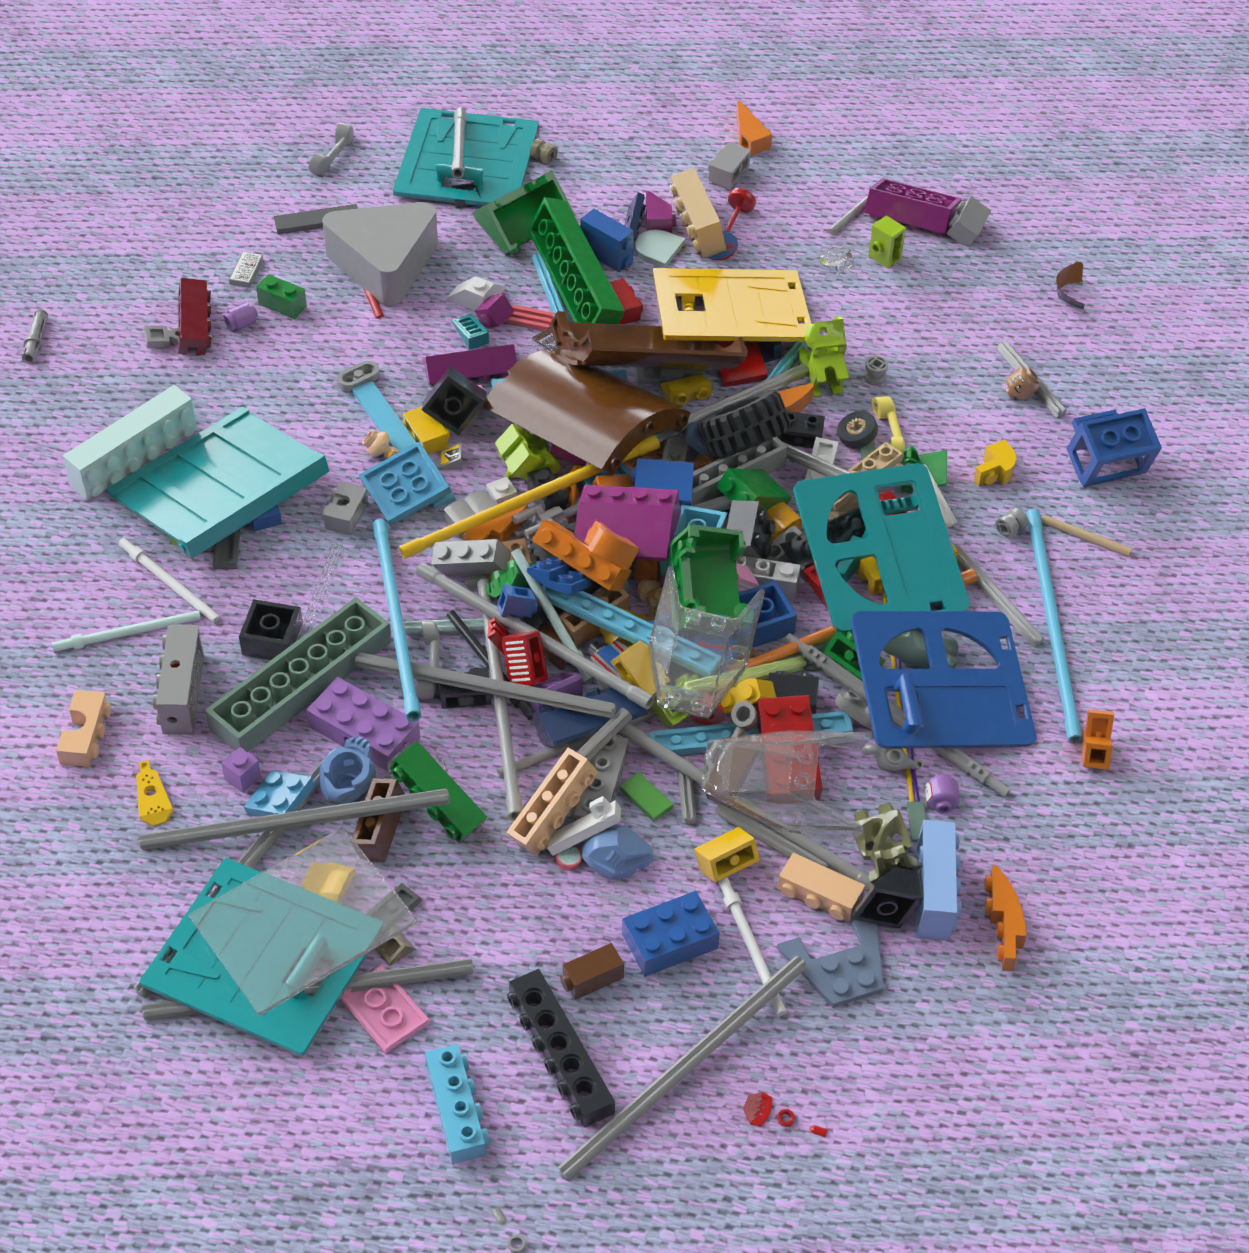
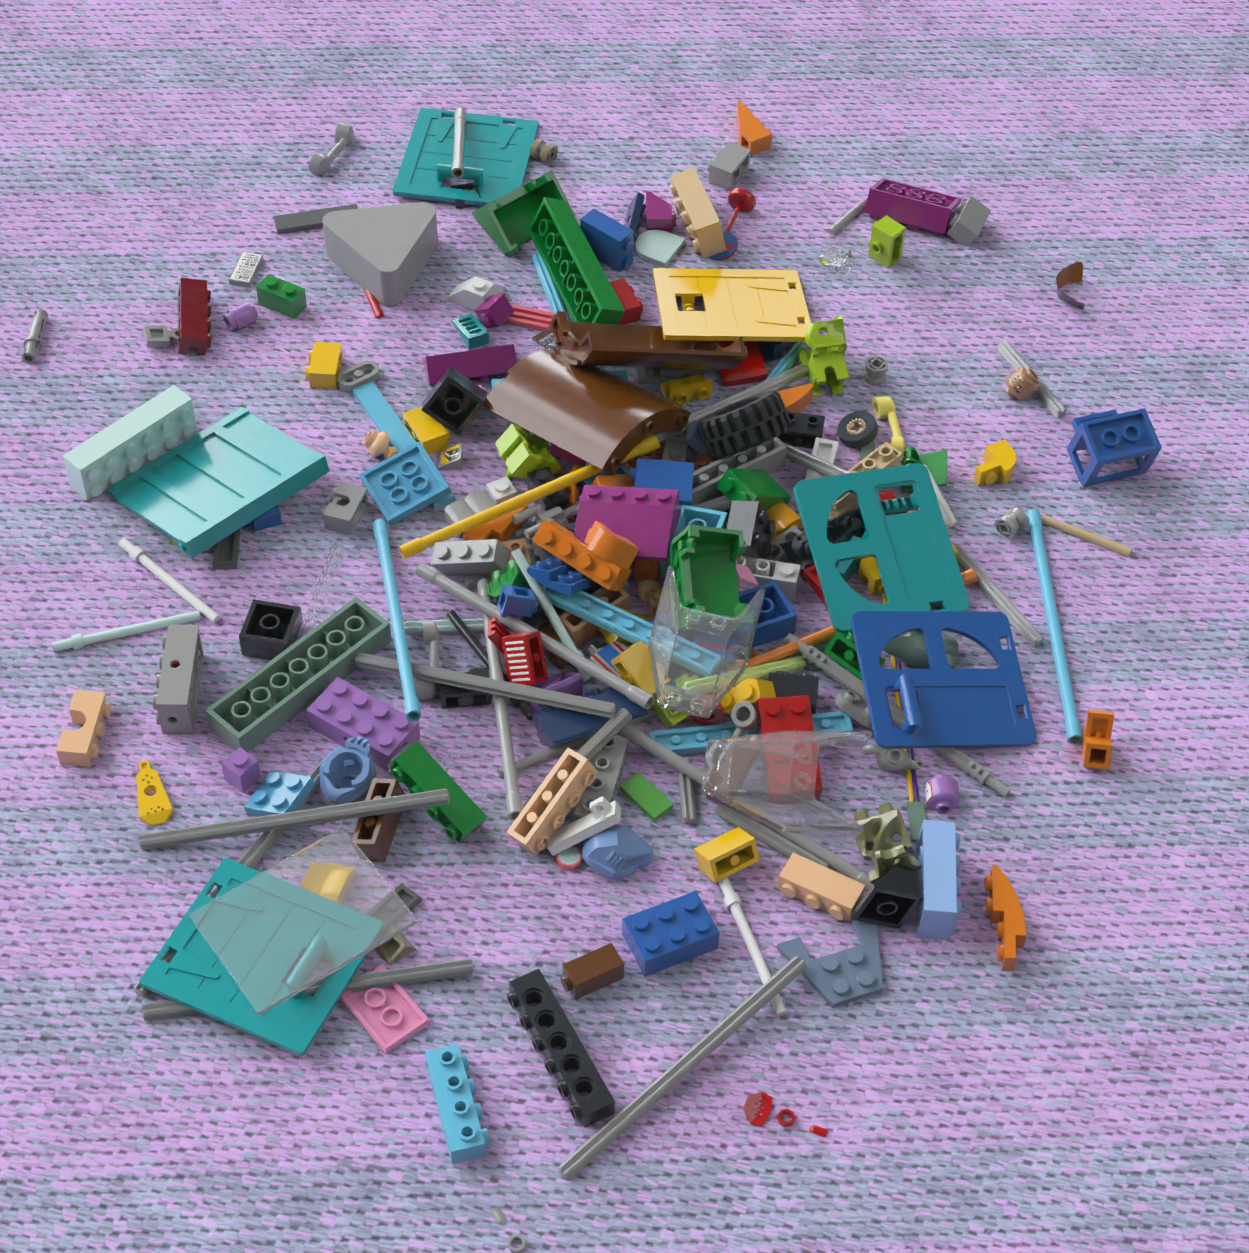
(324, 365): none -> yellow brick

